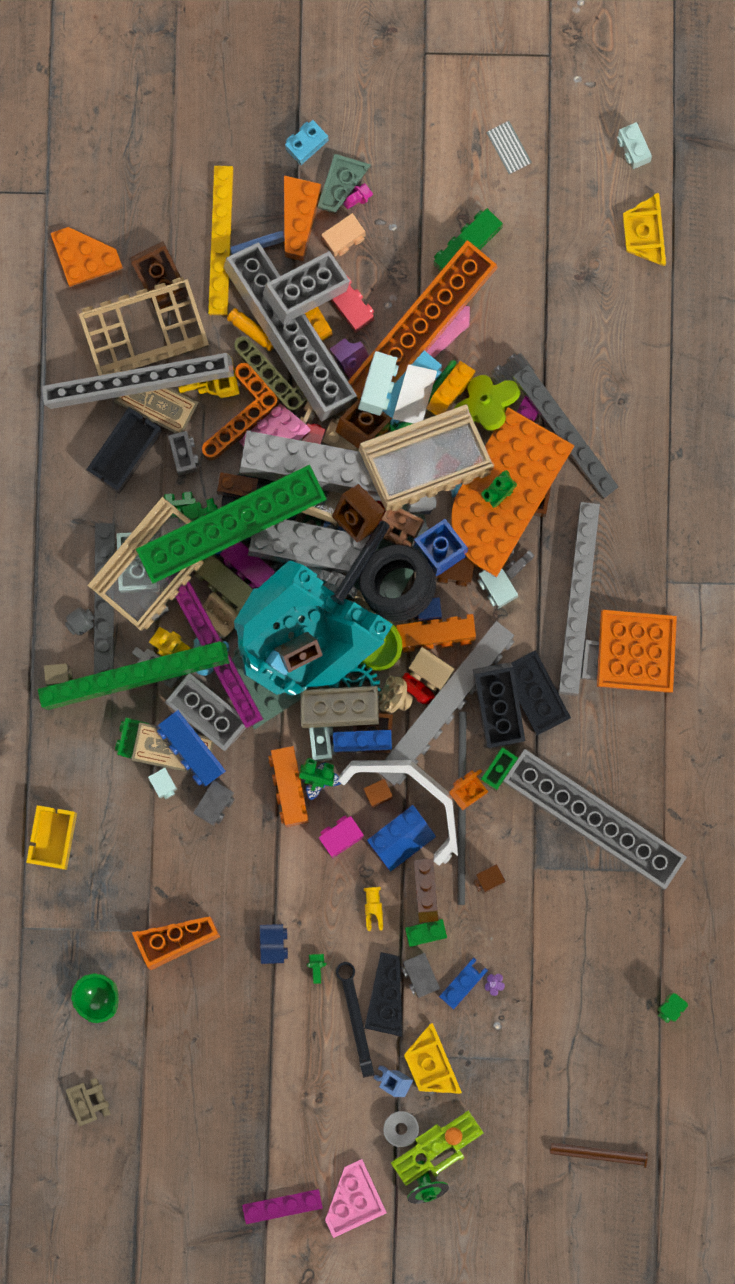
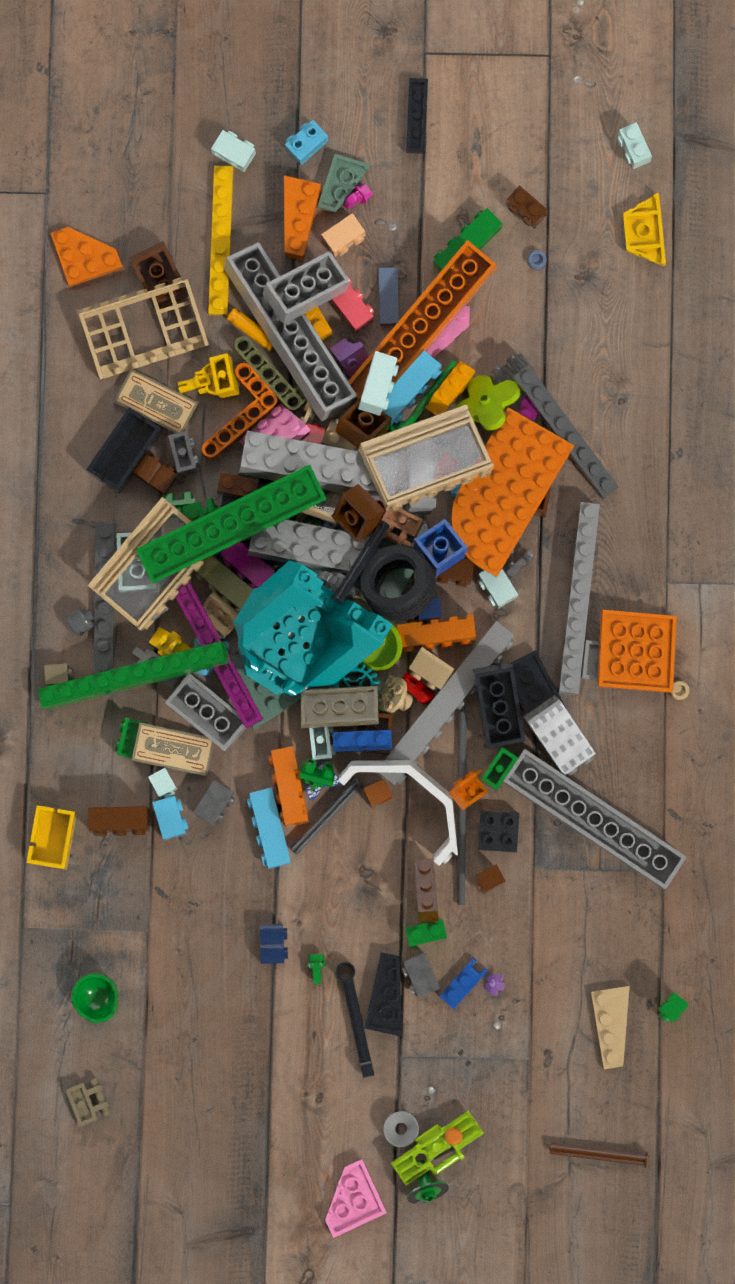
(118, 820): none -> reddish brown piece
(138, 381): light grey brick -> none
(155, 474): none -> reddish brown brick
(170, 817): none -> medium azure brick
(174, 940): orange wedge -> none
(190, 748): blue slope -> none
(233, 150): none -> light aqua brick
(264, 241): medium blue axle -> none
(269, 827): none -> medium azure brick
(275, 661): medium azure slope -> none
(282, 1206): magenta plate -> none
(299, 651): brick -> none
(326, 816): none -> dark grey axle
(341, 836): dark pink brick -> none
(373, 906): yellow piece -> none
(388, 296): none -> sand blue tile
(394, 1082): medium blue brick -> none
(401, 838): blue slope -> none
(414, 394): white sticker -> none
(416, 116): none -> black plate
(430, 1064): yellow wing -> none
(498, 831): none -> black brick
(499, 489): green hips -> none
(509, 147): light grey sticker -> none
(527, 207): none -> reddish brown brick
(537, 260): none -> sand blue tile
(559, 735): none -> slope
(611, 1020): none -> tan wing
(680, 690): none -> tan tile

